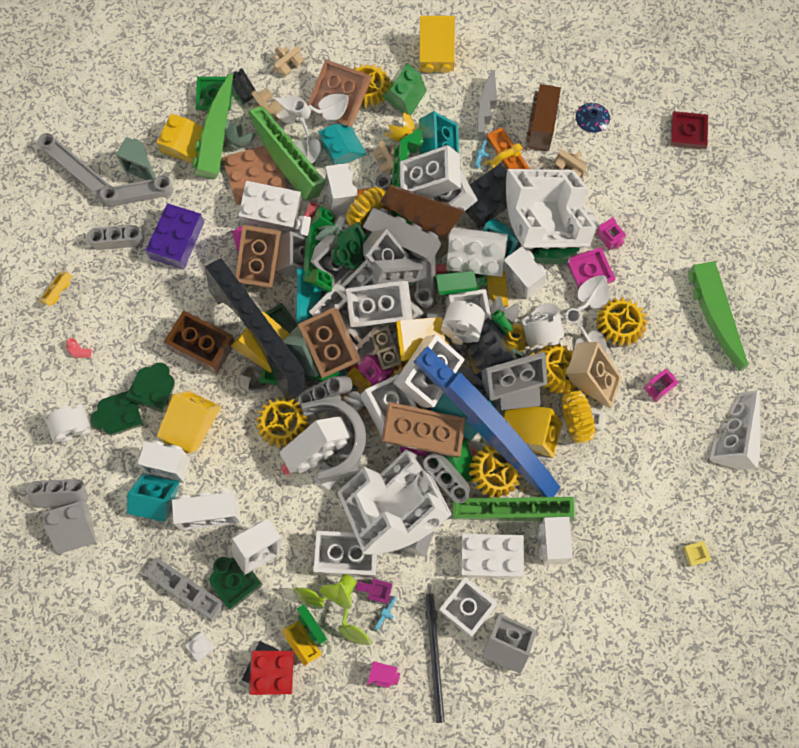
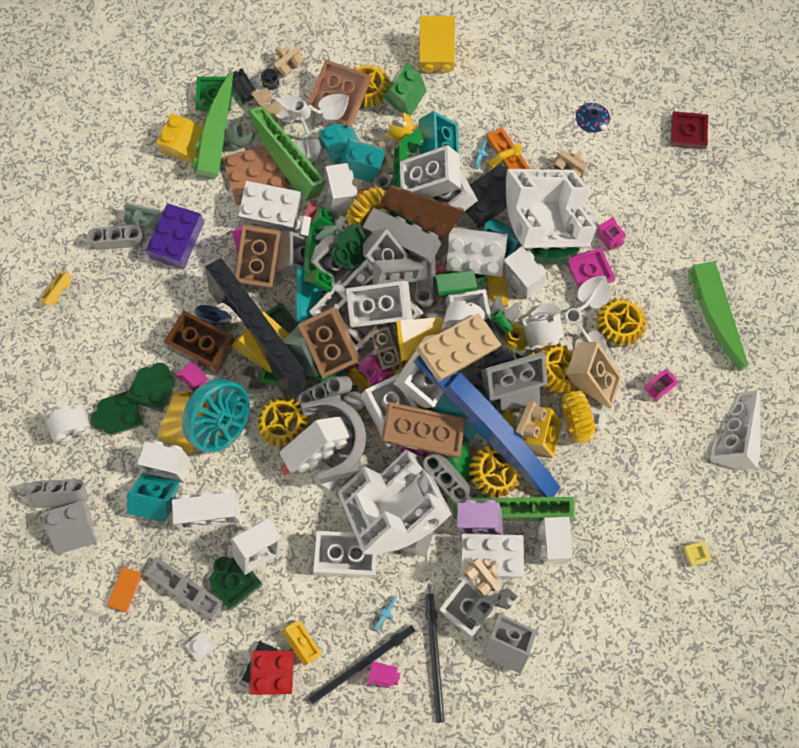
(76, 351): coral arm -> none
(99, 187): light grey piece -> none
(124, 589): none -> orange tile
(135, 159): sand green slope -> none
(140, 215): none -> sand green hips
(192, 376): none -> dark pink window
(213, 315): none -> dark blue dish
(218, 415): none -> teal piece
(272, 76): none -> black wheel
(307, 619): green plate -> none
(341, 595): lime plant -> none
(363, 159): none -> teal slope
(378, 590): magenta plate -> none
(396, 640): none -> black bar
(458, 347): none -> tan plate
(479, 517): none -> lavender slope
(485, 572): none -> tan hips
(487, 102): light grey slope -> none
(499, 599): none -> dark grey piece
(526, 419): none -> tan hips
(543, 117): reddish brown brick -> none

